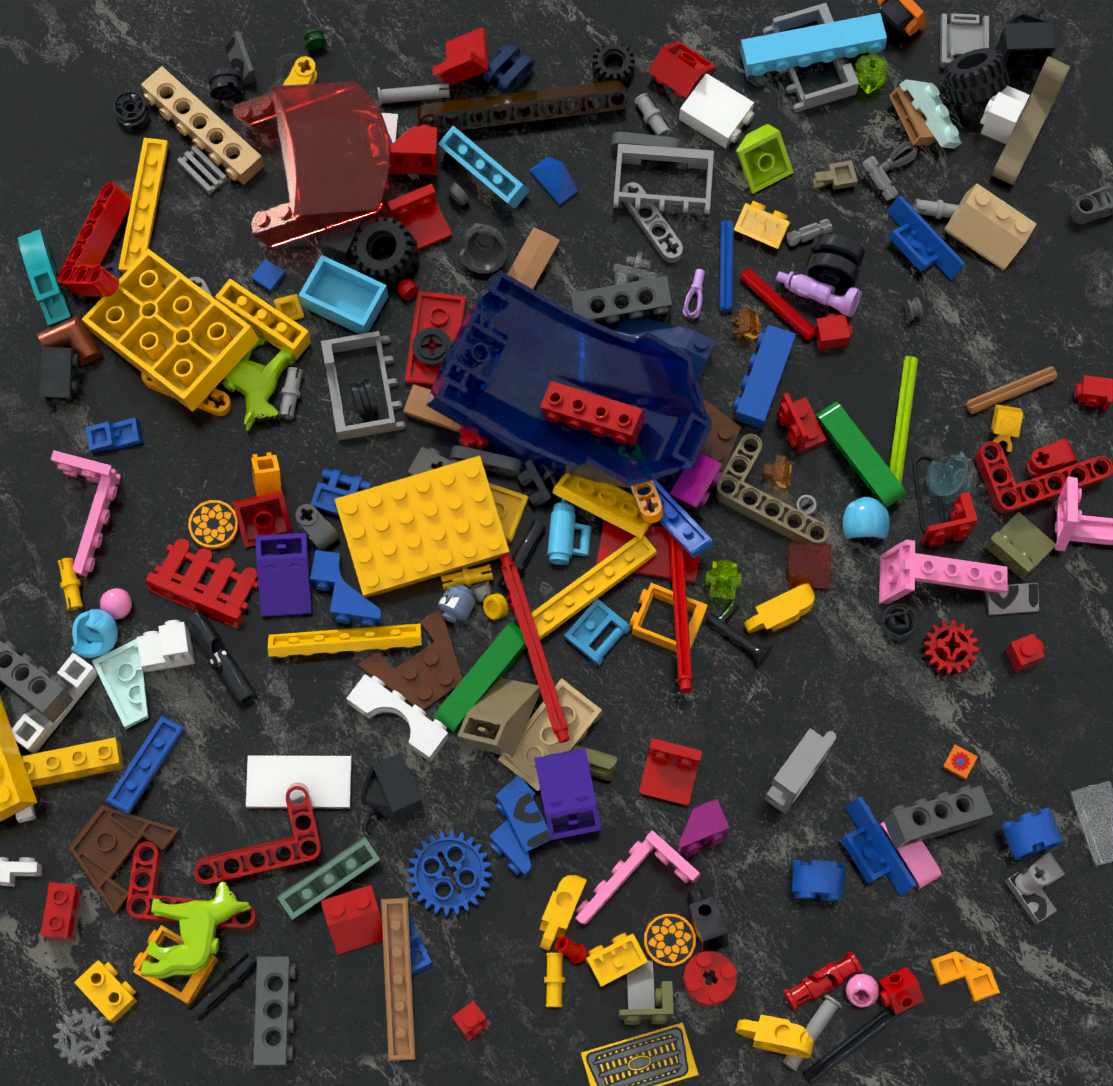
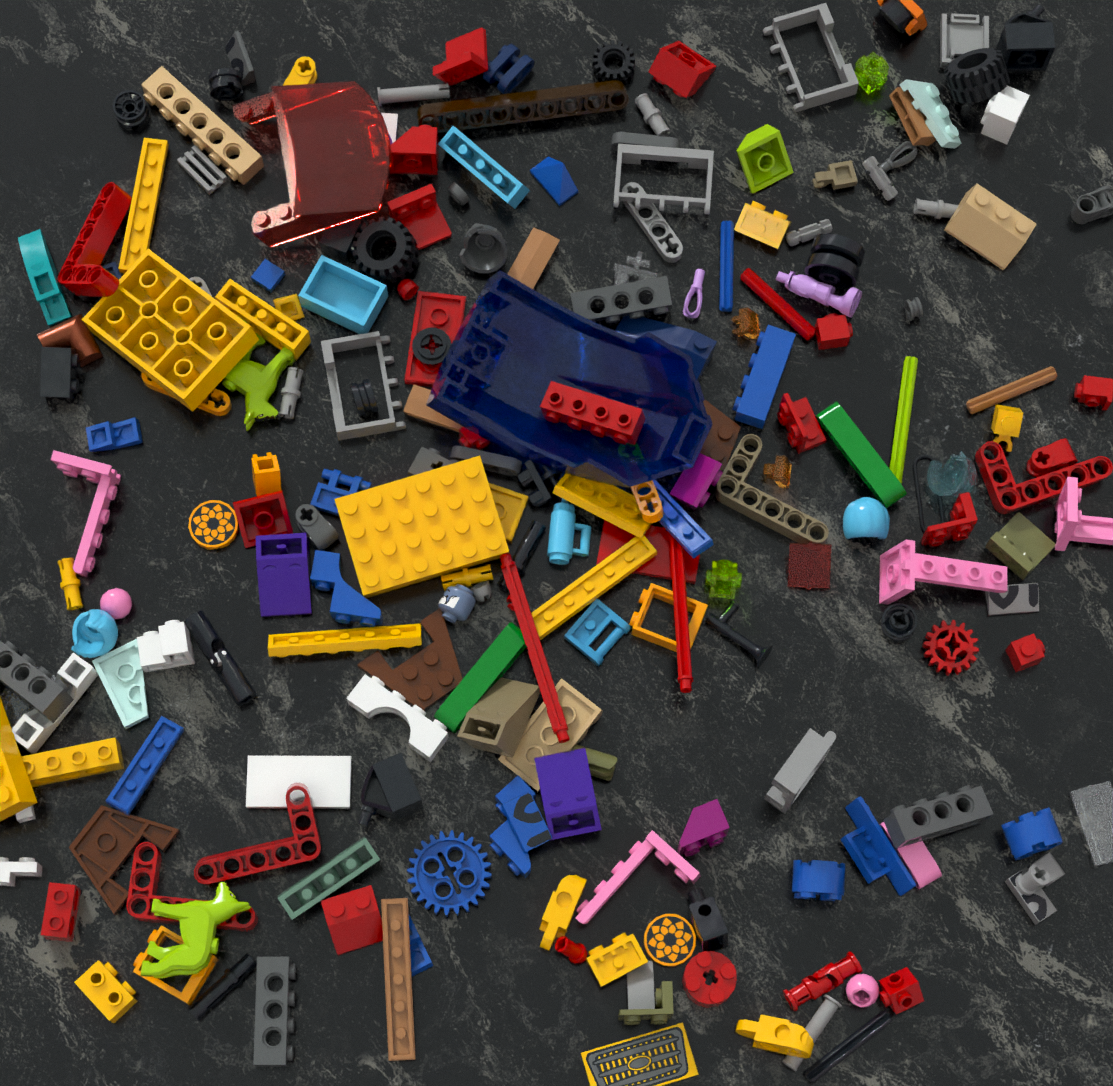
(88, 1028): clear gear -> none
(185, 593): red fence -> none
(314, 38): dark green bush -> none
(470, 1021): red brick -> none
(495, 606): yellow tile -> none
(554, 980): yellow pin -> none
(670, 772): red bracket -> none
(716, 111): white brick -> none
(782, 609): yellow piece -> none
(804, 501): light grey hinge -> none
(813, 44): medium azure brick -> none
(920, 241): blue bracket -> none
(959, 762): orange tile -> none
(977, 975): light orange tile -> none
(1031, 120): dark tan beam -> none

